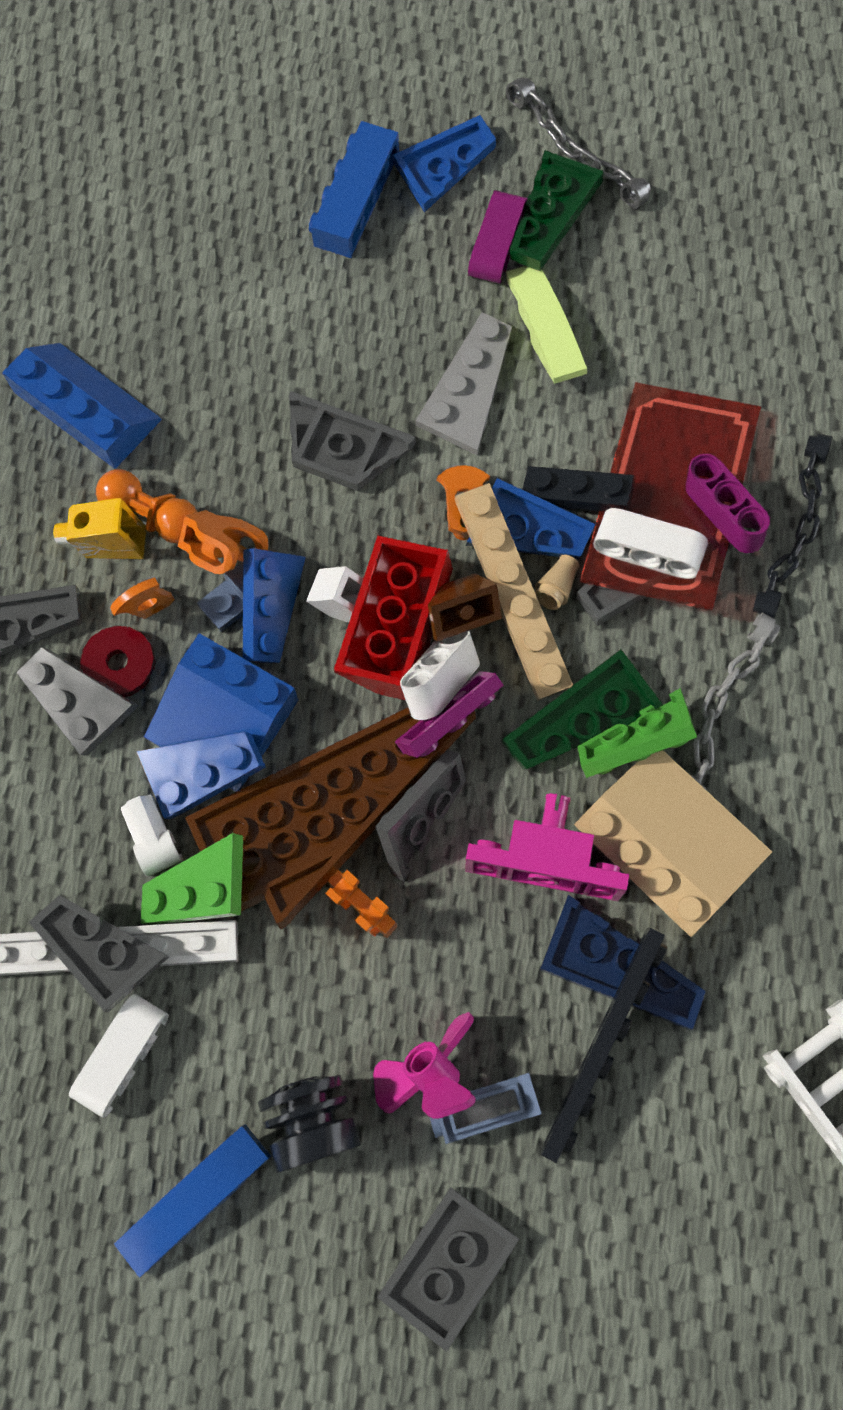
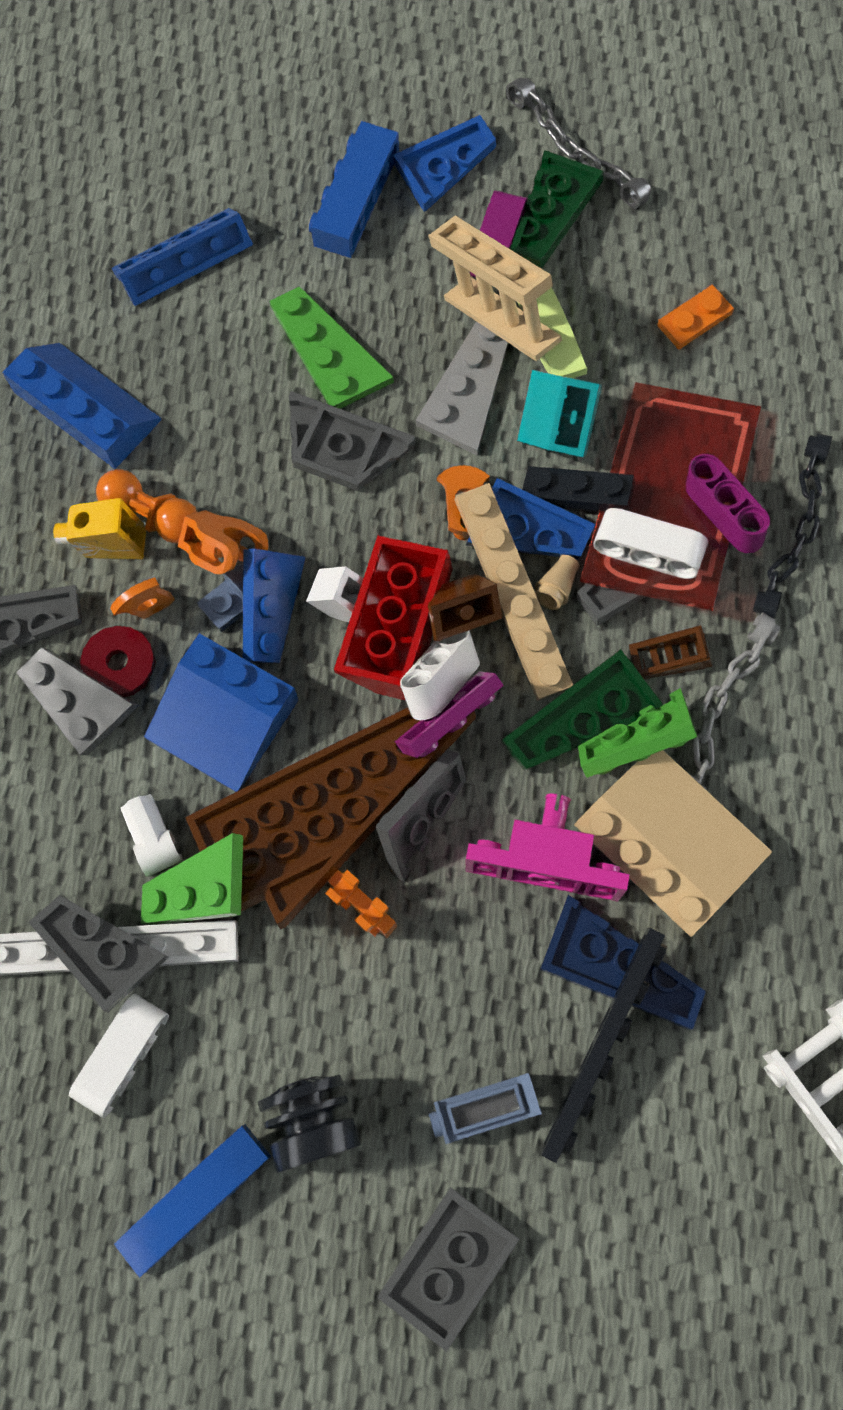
(183, 256): none -> blue fence
(198, 770): wing -> none
(332, 357): none -> bright green wing
(426, 1070): dark pink piece -> none
(506, 271): none -> tan fence
(559, 413): none -> teal slope
(681, 638): none -> reddish brown slope
(695, 317): none -> orange plate

